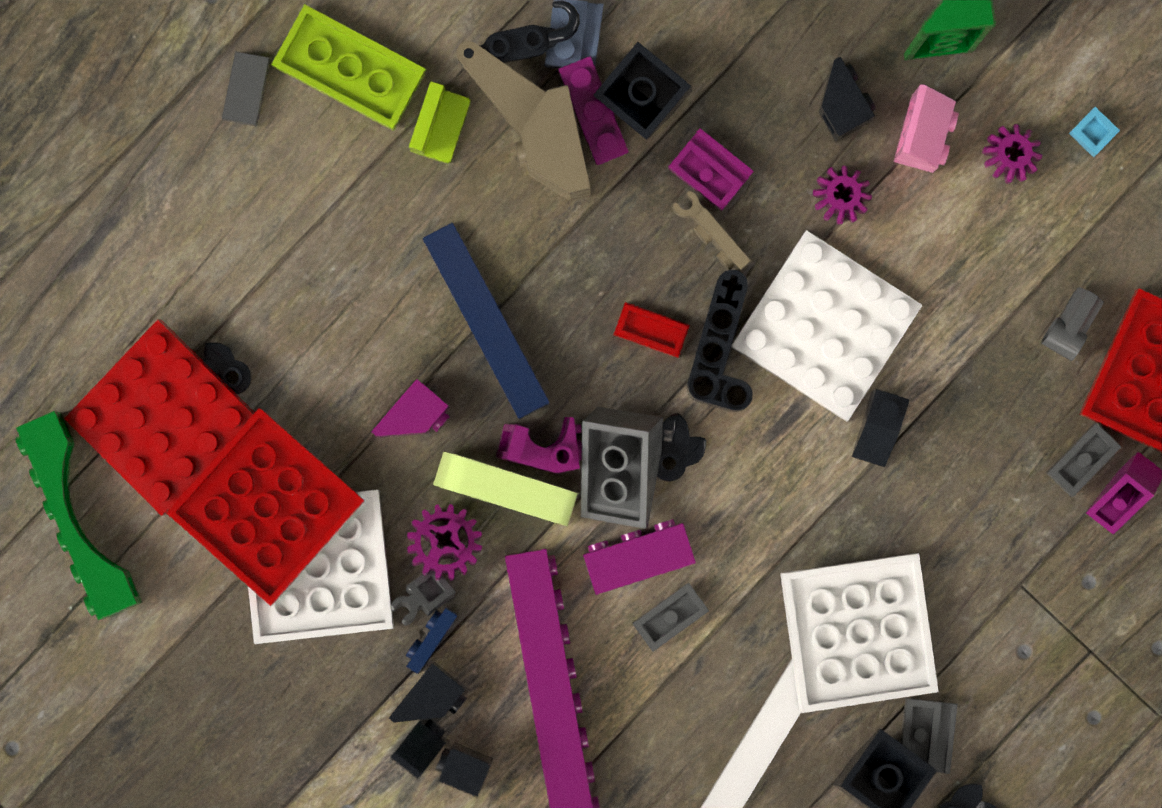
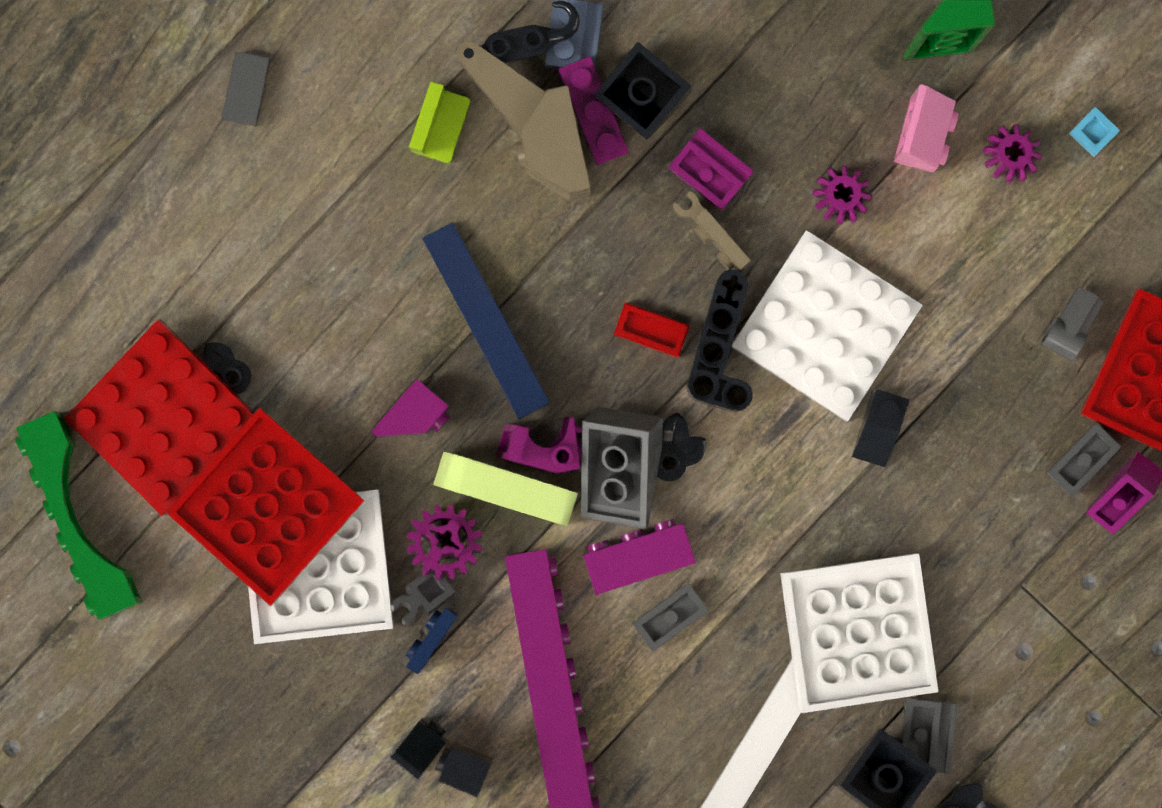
(349, 67): lime plate -> none
(431, 697): black slope -> none
(843, 104): black slope -> none

